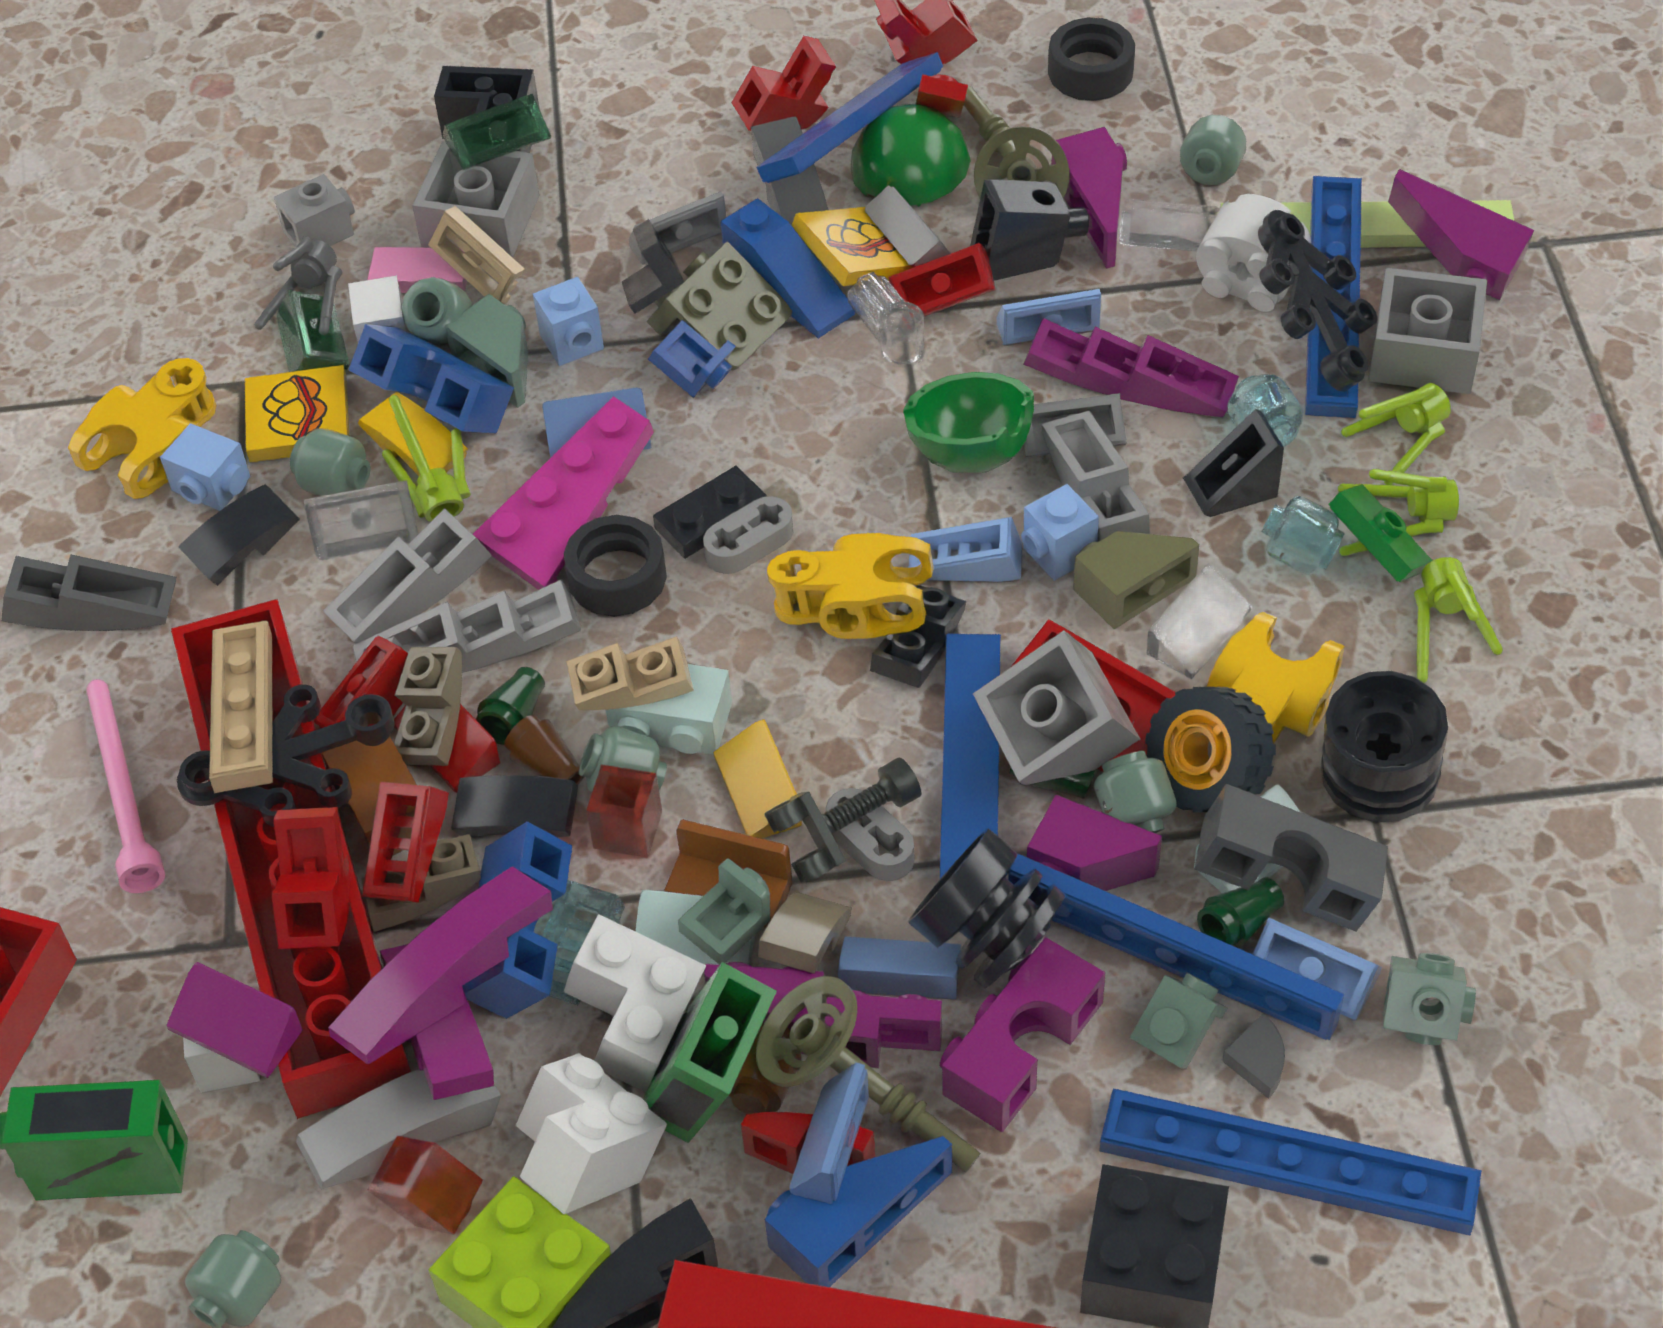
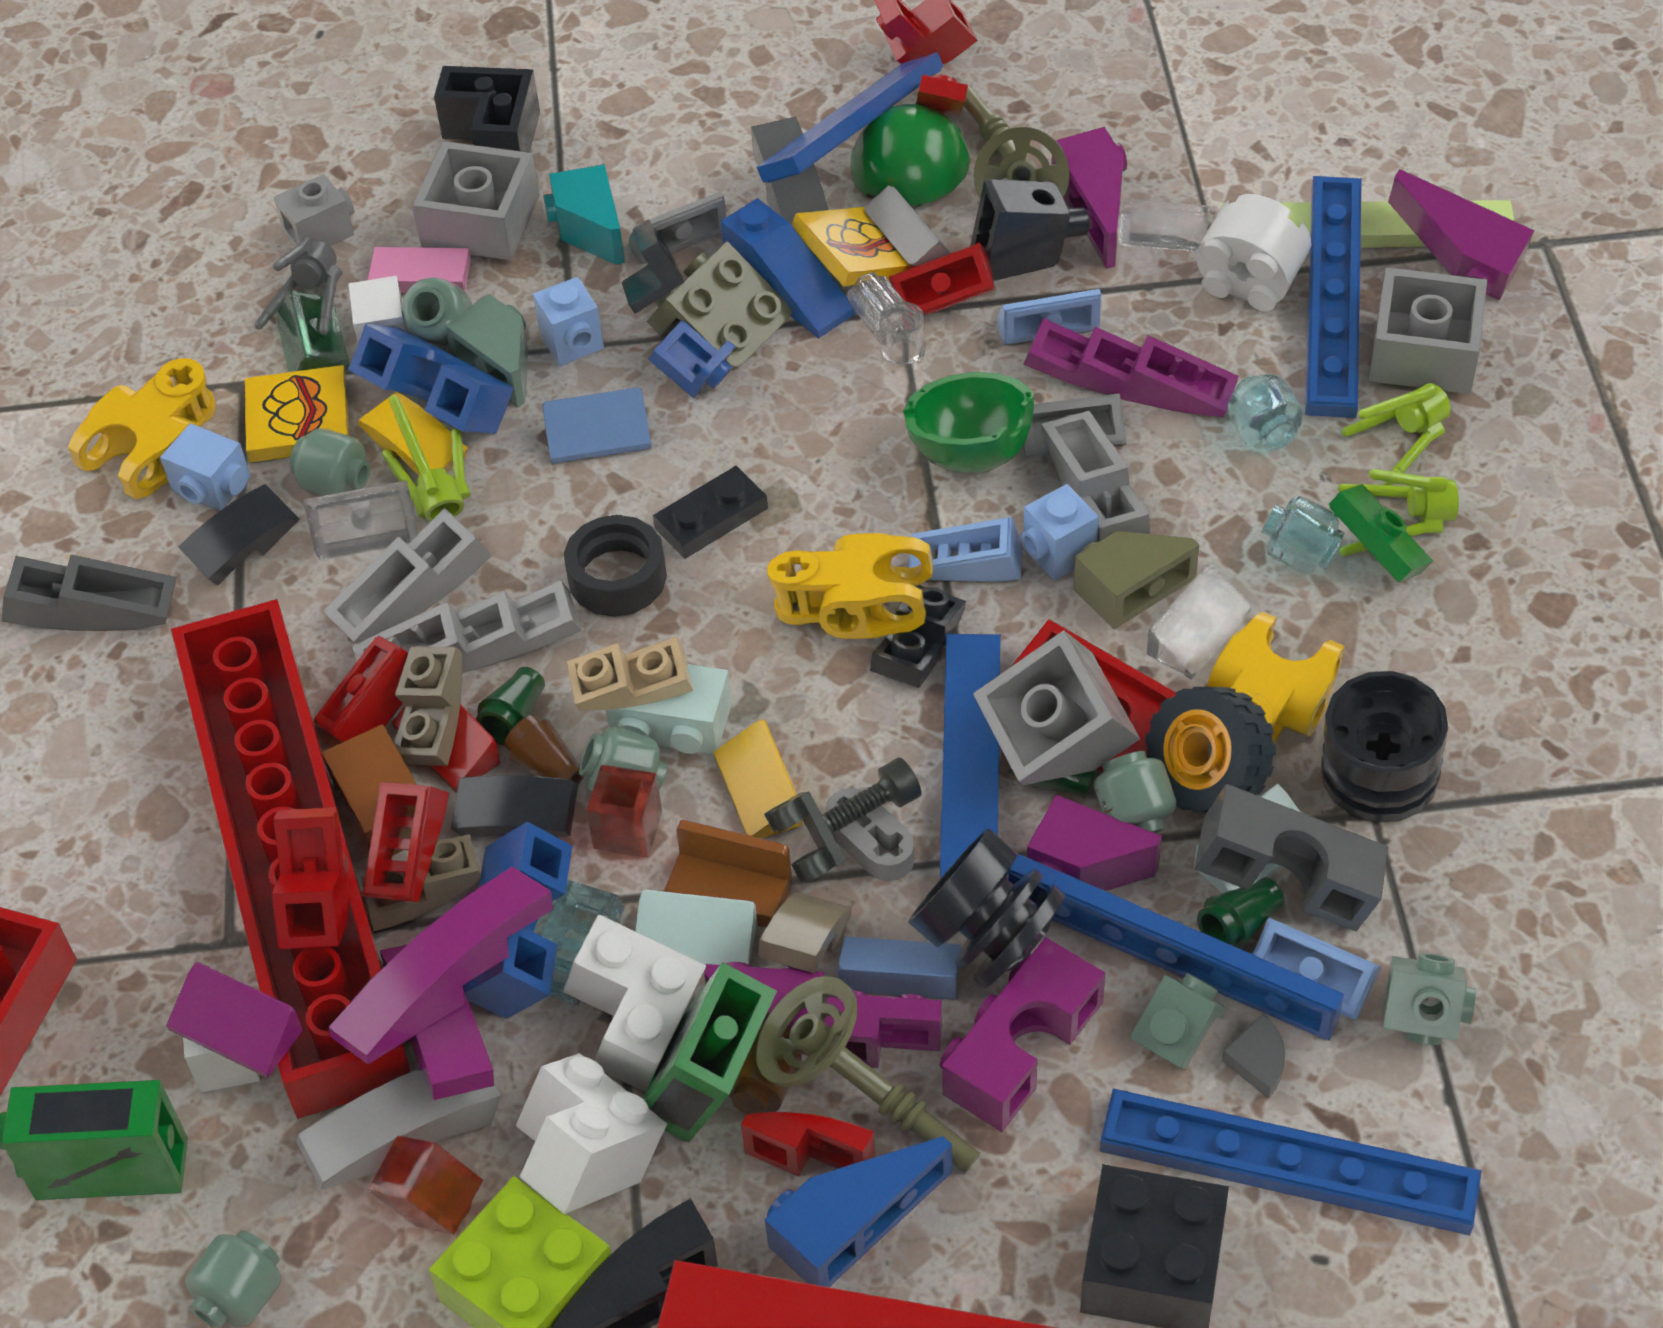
(138, 863): bright pink piece -> none
(241, 707): tan tile -> none
(287, 753): black plant -> none
(479, 251): tan tile -> none
(496, 132): clear green slope -> none
(564, 494): dark pink wing -> none
(585, 211): none -> teal slope
(728, 913): sand green bracket -> none
(748, 534): light grey beam -> none
(790, 93): red brick -> none
(831, 1135): medium blue slope -> none
(1089, 81): black tyre -> none
(1213, 149): sand green head -> none
(1239, 469): black slope -> none
(1285, 243): black plant -> none
(1449, 593): lime plant -> none

